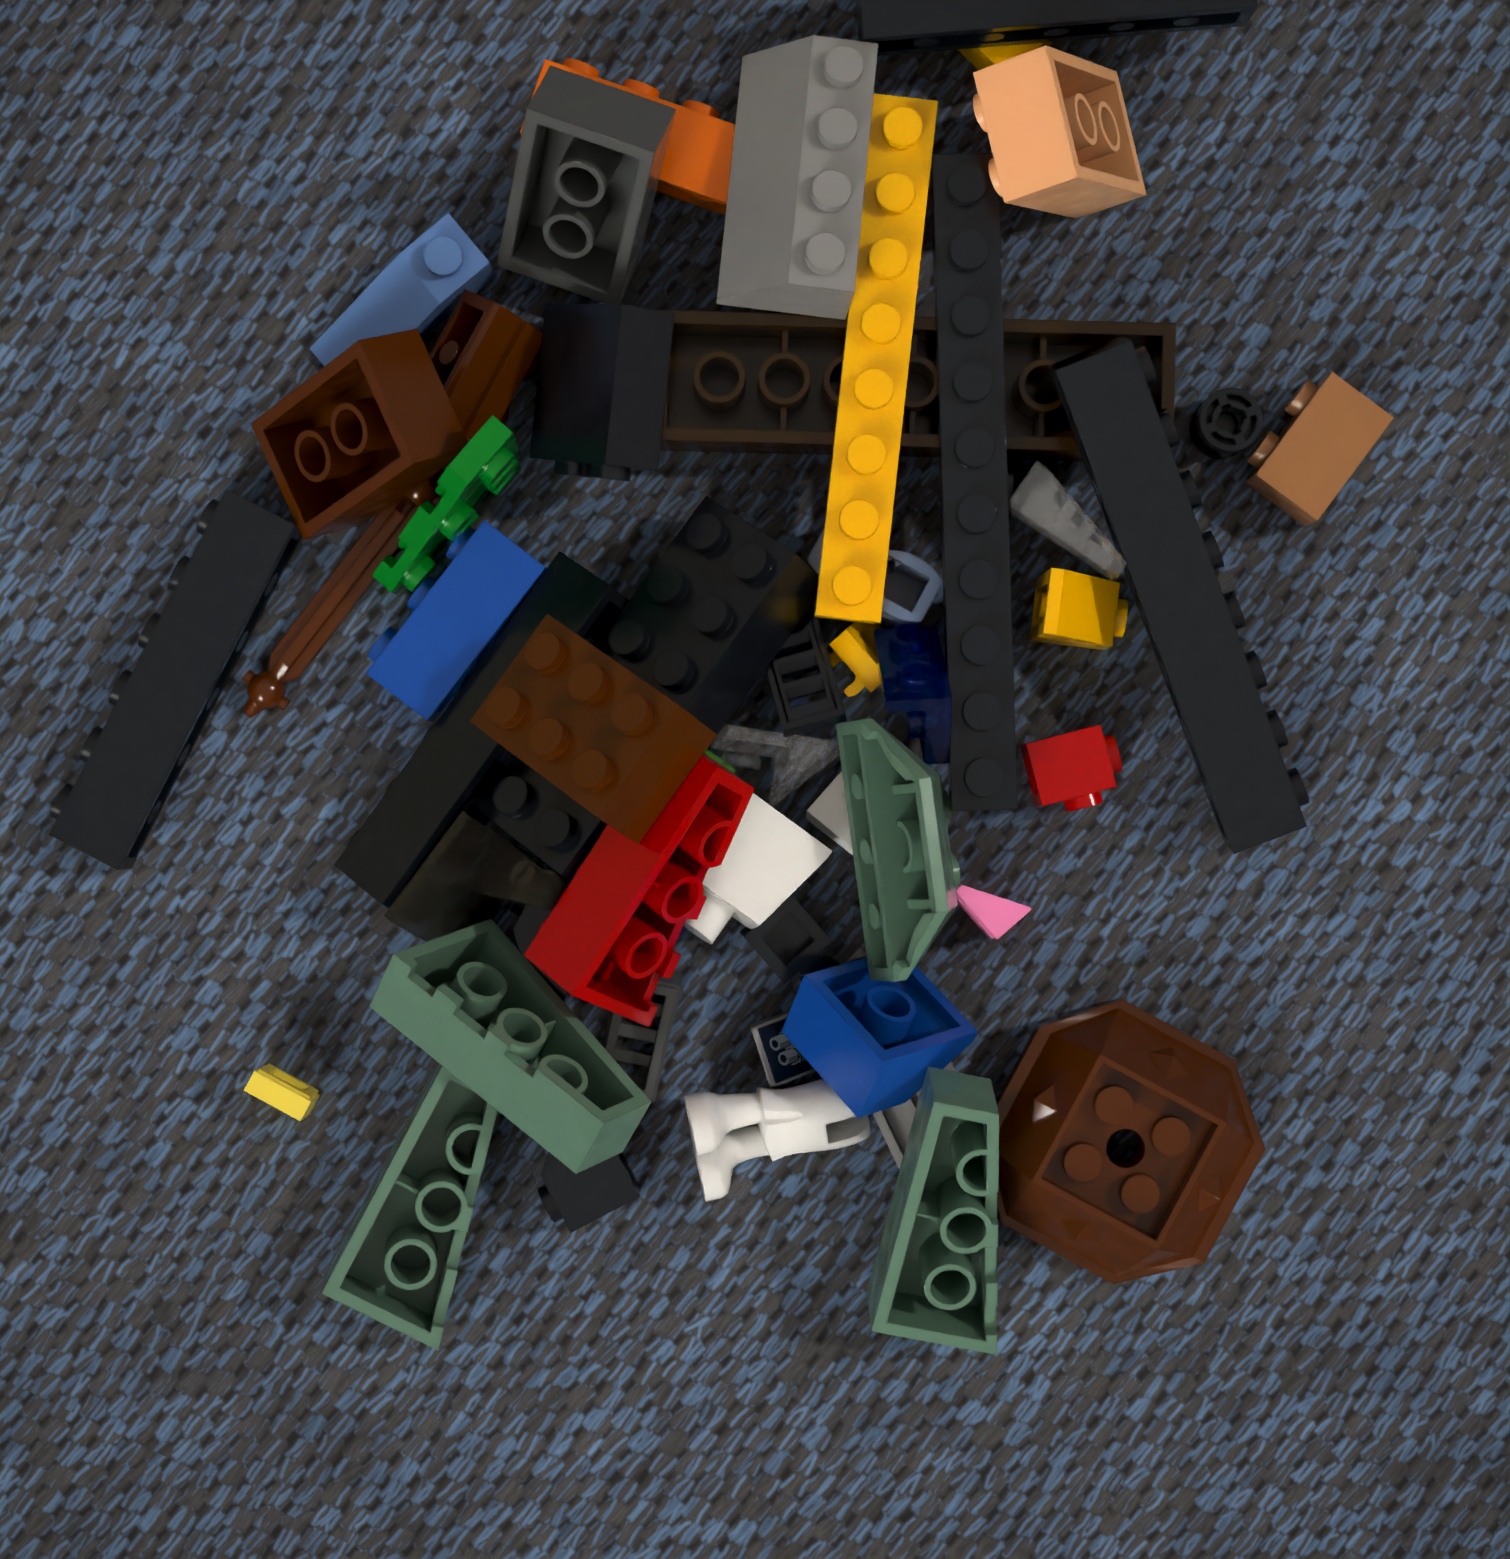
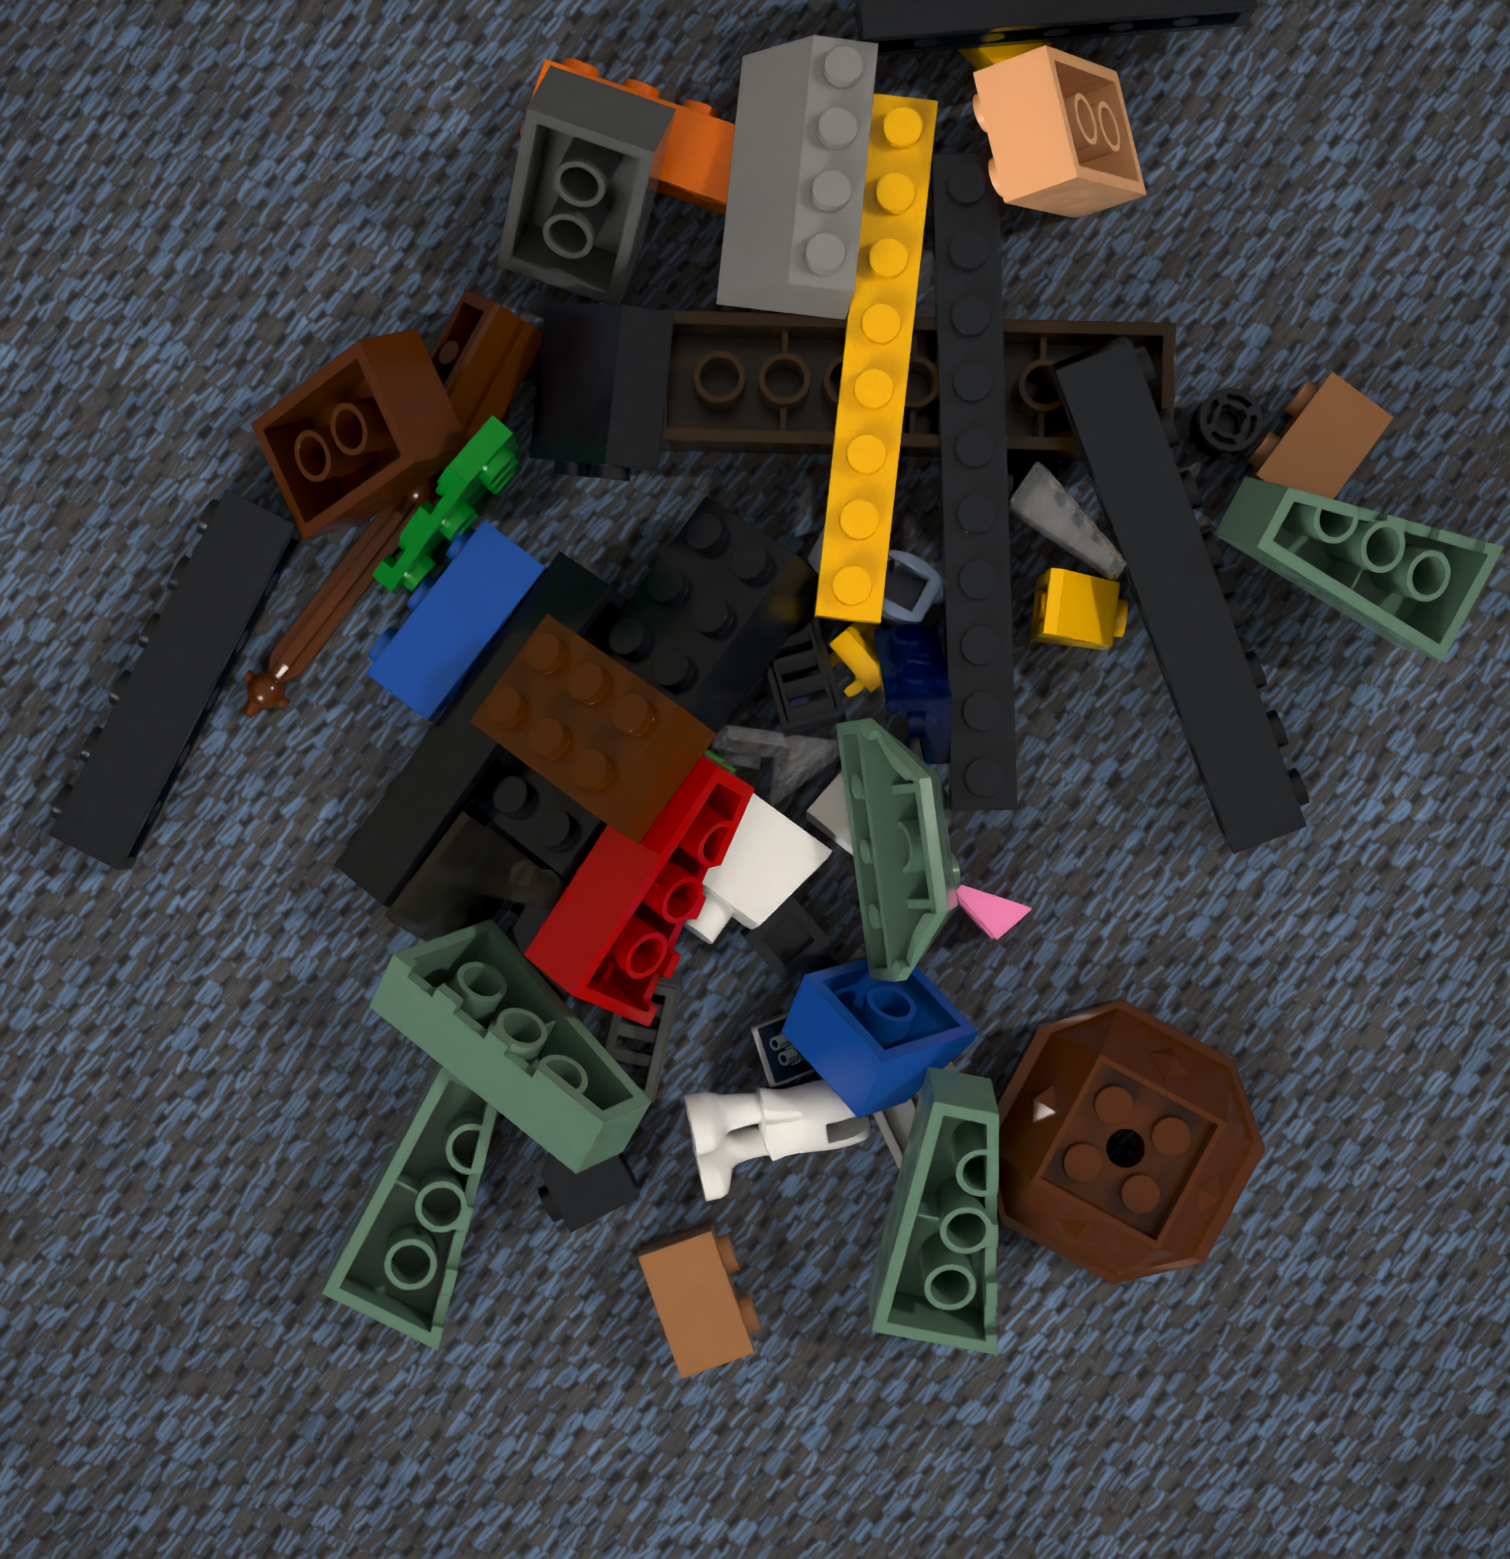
(282, 1091): light yellow tile -> none
(412, 291): medium blue slope -> none
(698, 1299): none -> medium nougat brick
(1072, 767): red brick -> none
(1373, 567): none -> sand green wedge

